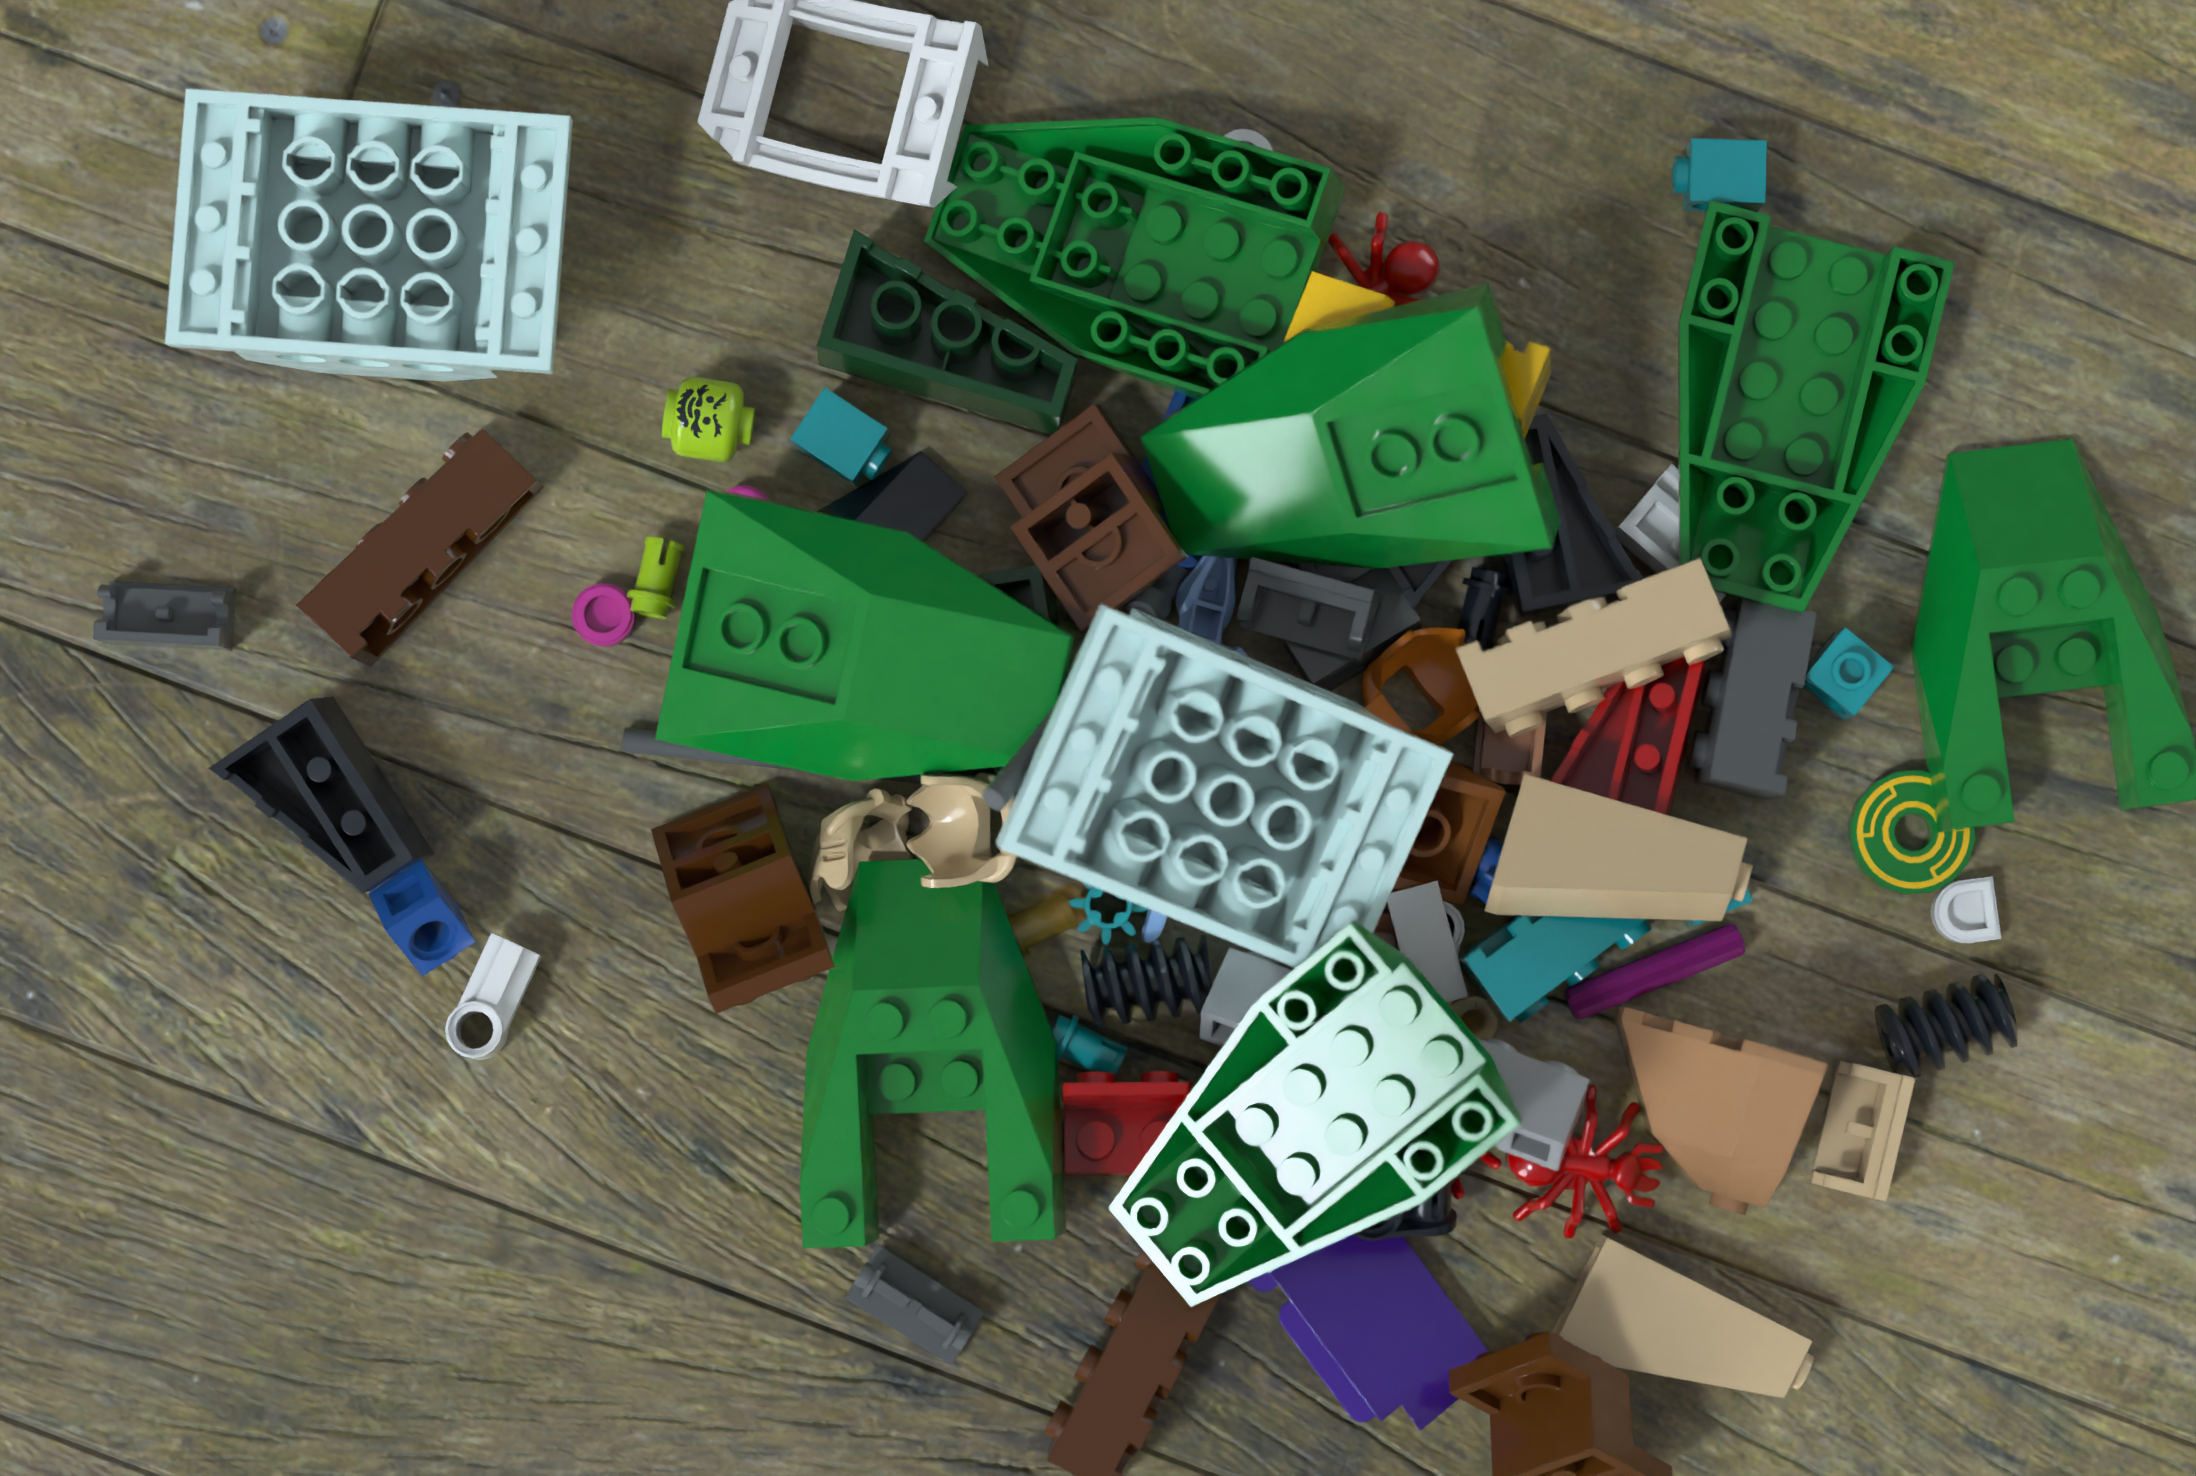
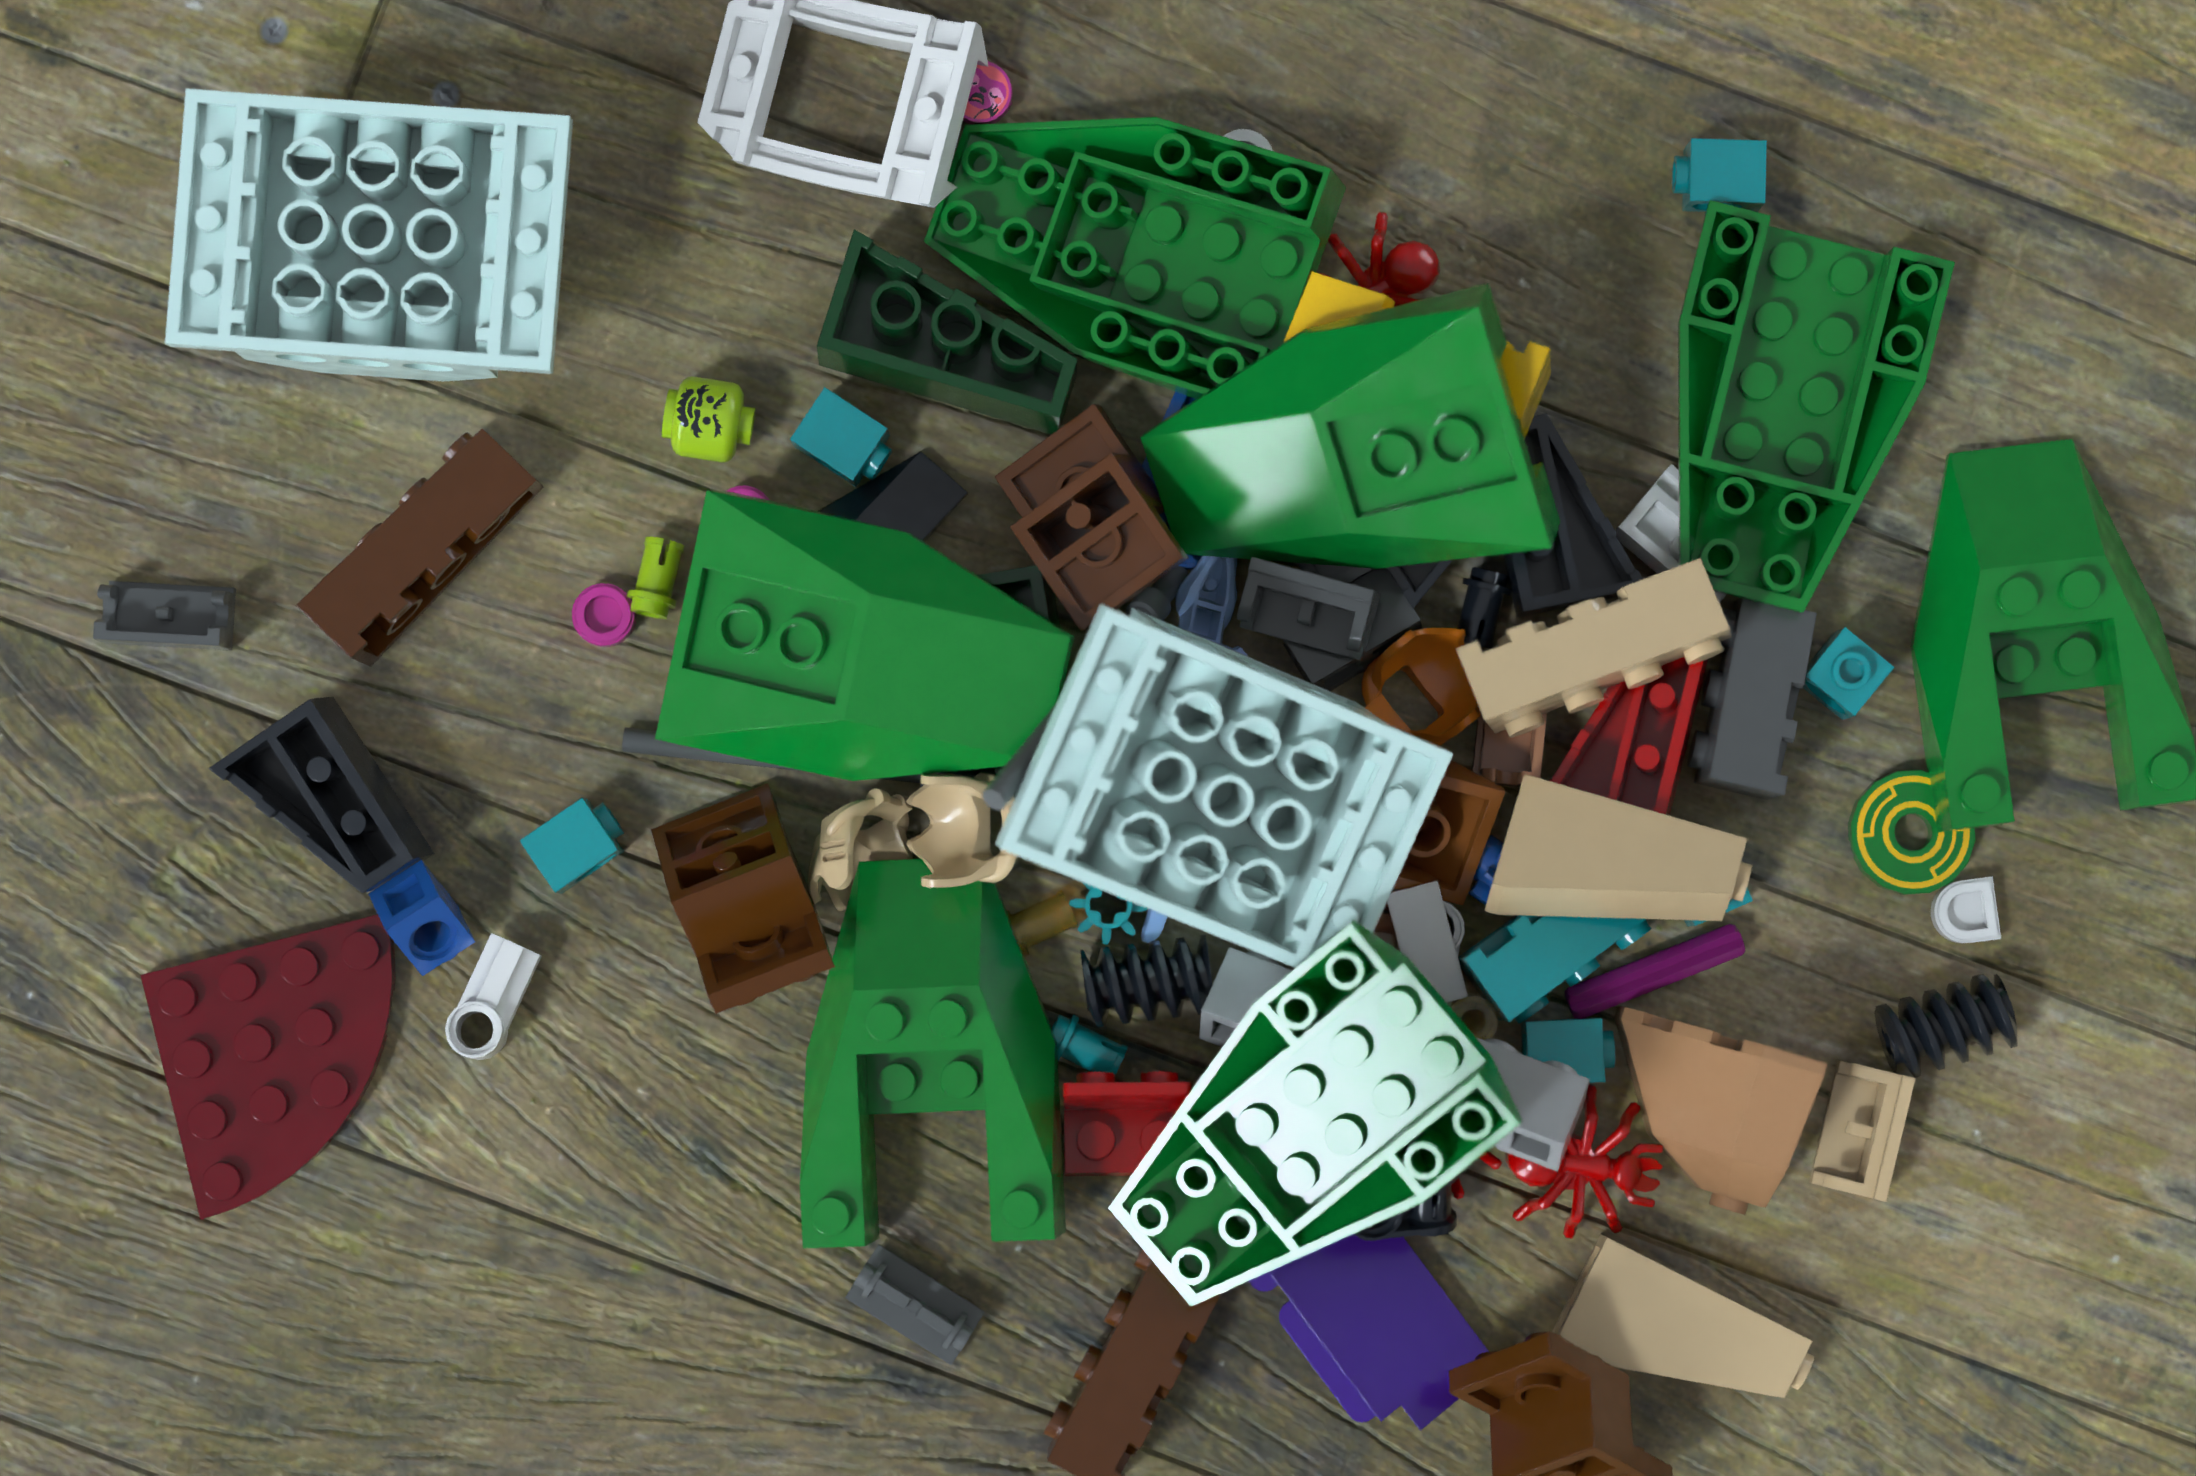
(270, 1052): none -> dark red plate
(574, 844): none -> teal brick
(989, 95): none -> tile
(1572, 1042): none -> teal brick

